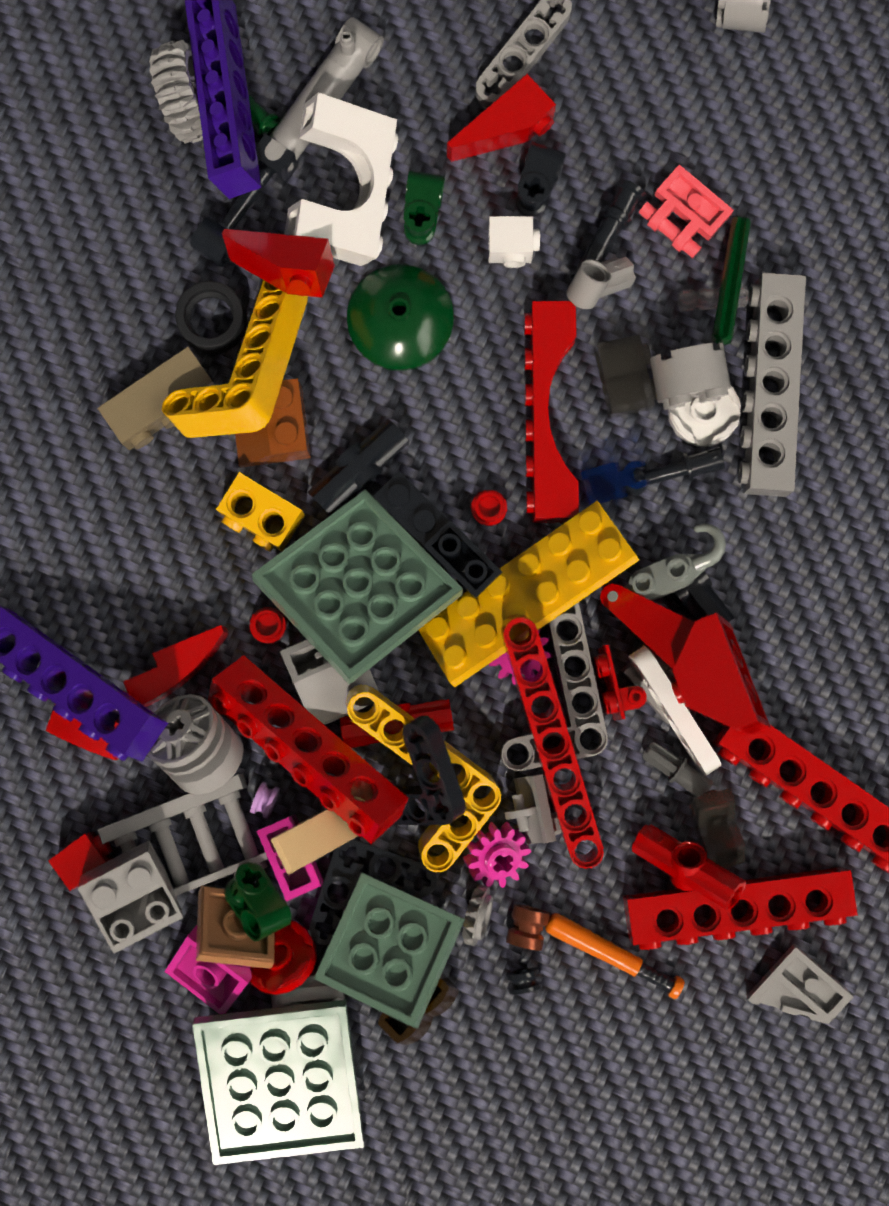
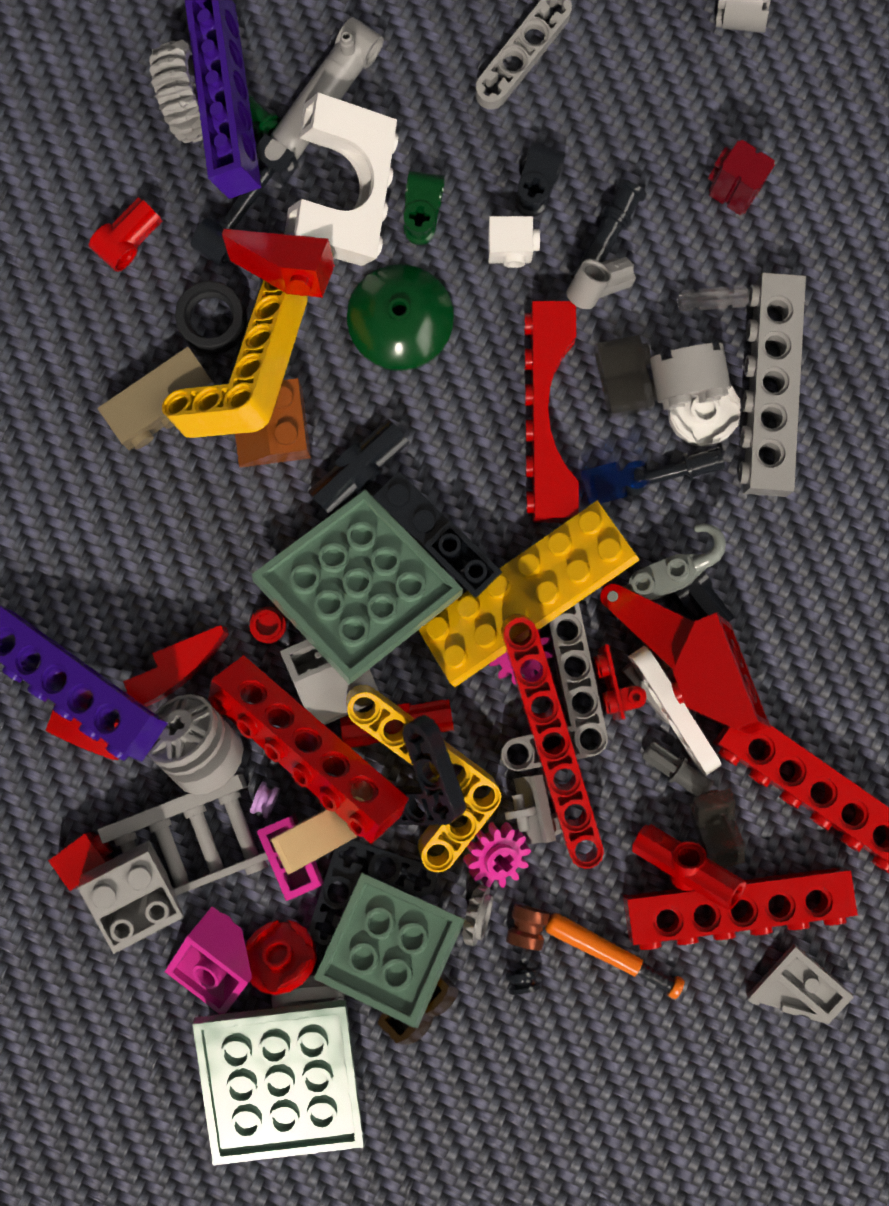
(119, 241): none -> red piece
(223, 937): medium nougat tile -> none
(258, 904): dark green piece -> none
(265, 505): yellow brick -> none
(489, 507): red plate -> none
(506, 122): red slope -> none
(693, 204): coral plate -> none
(731, 280): dark green axle -> none
(739, 176): none -> dark red brick

